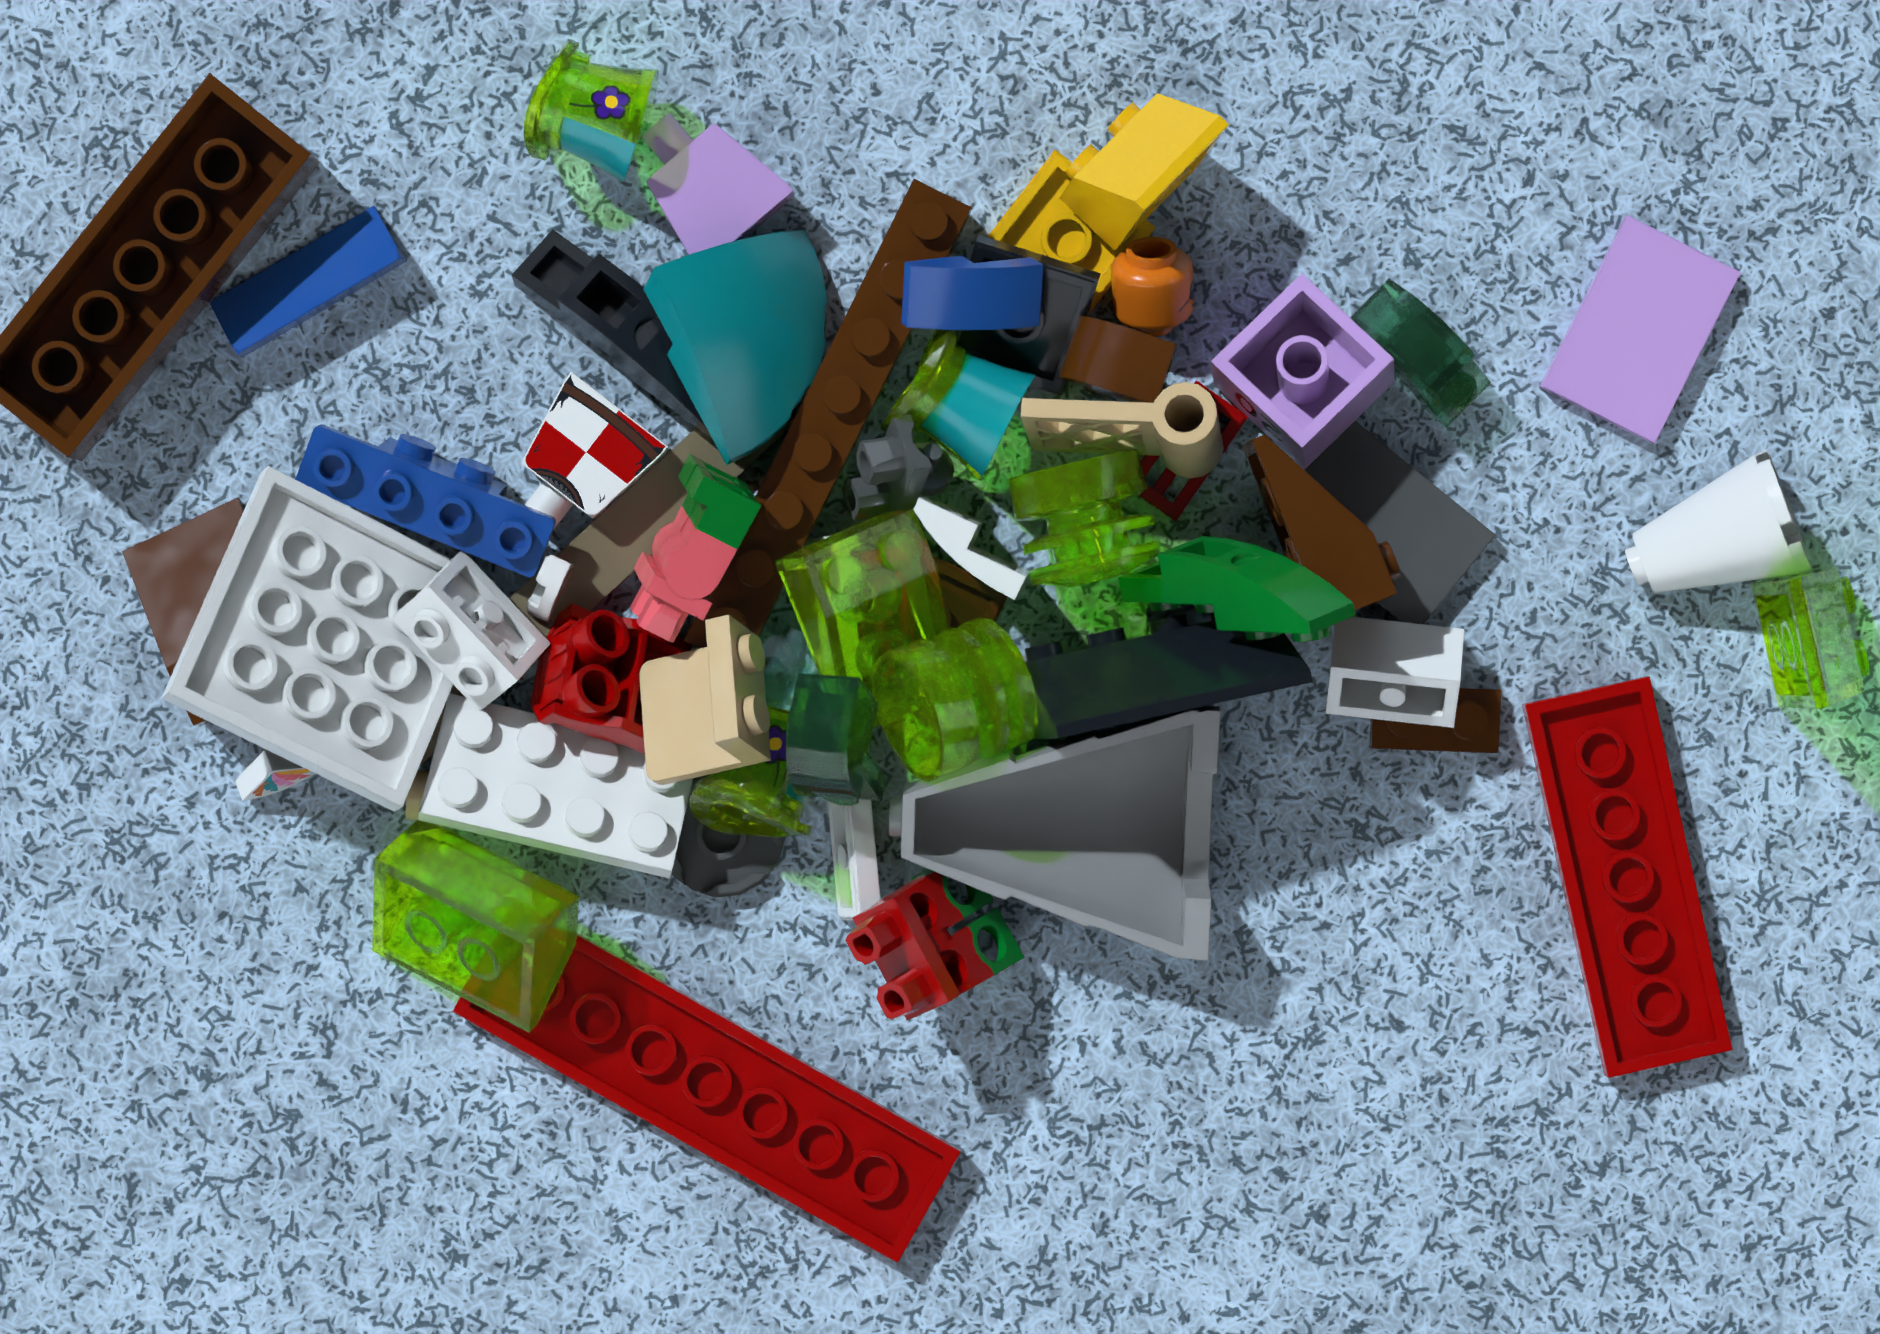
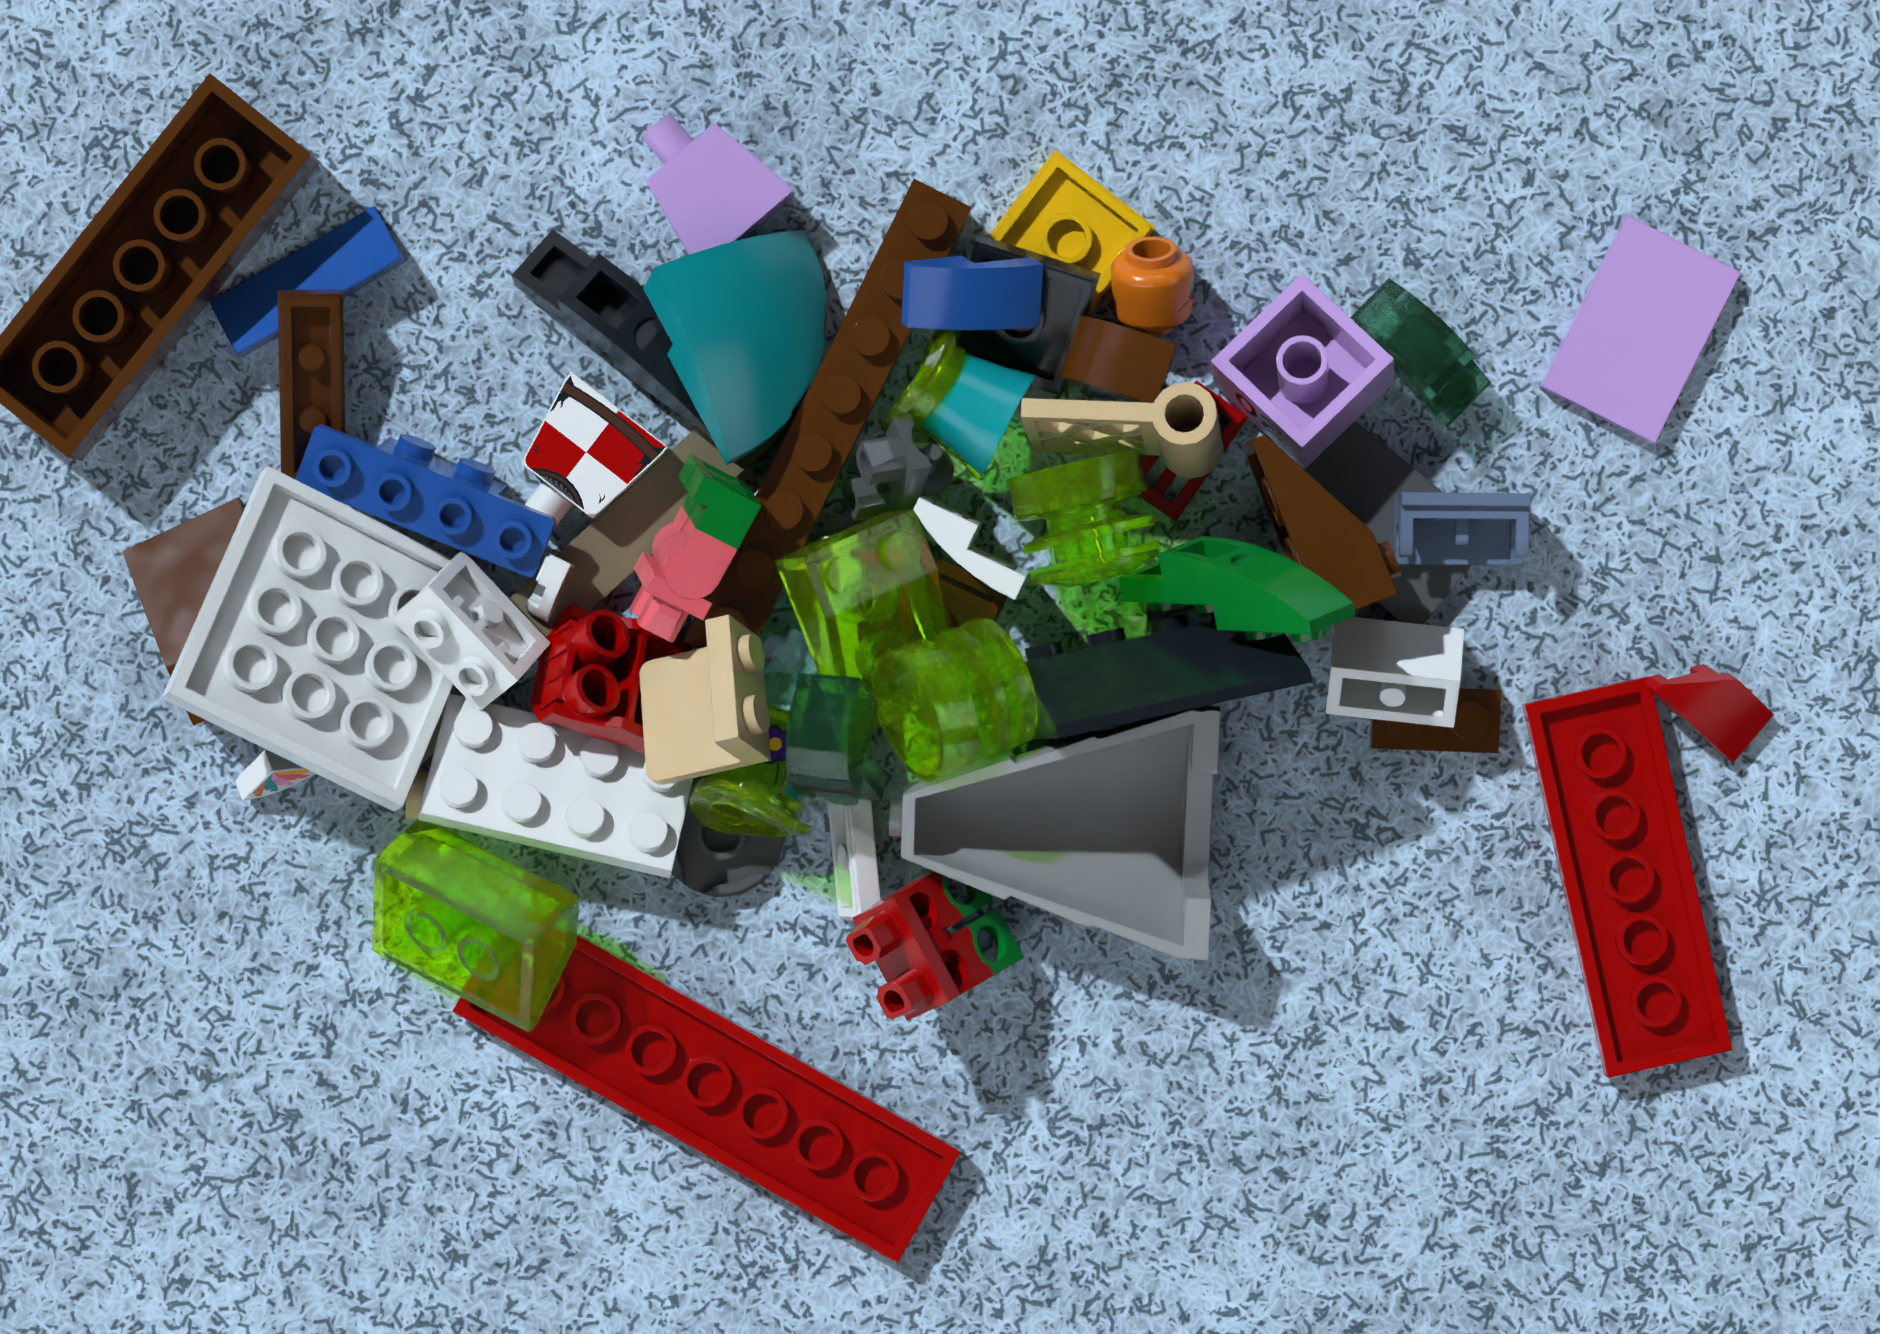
(309, 369): none -> reddish brown tile
(590, 110): clear neon green hat -> none
(1140, 165): yellow slope -> none
(1461, 528): none -> sand blue hinge
(1714, 706): none -> red slope
(1722, 534): white cone -> none
(1811, 638): clear neon green slope -> none

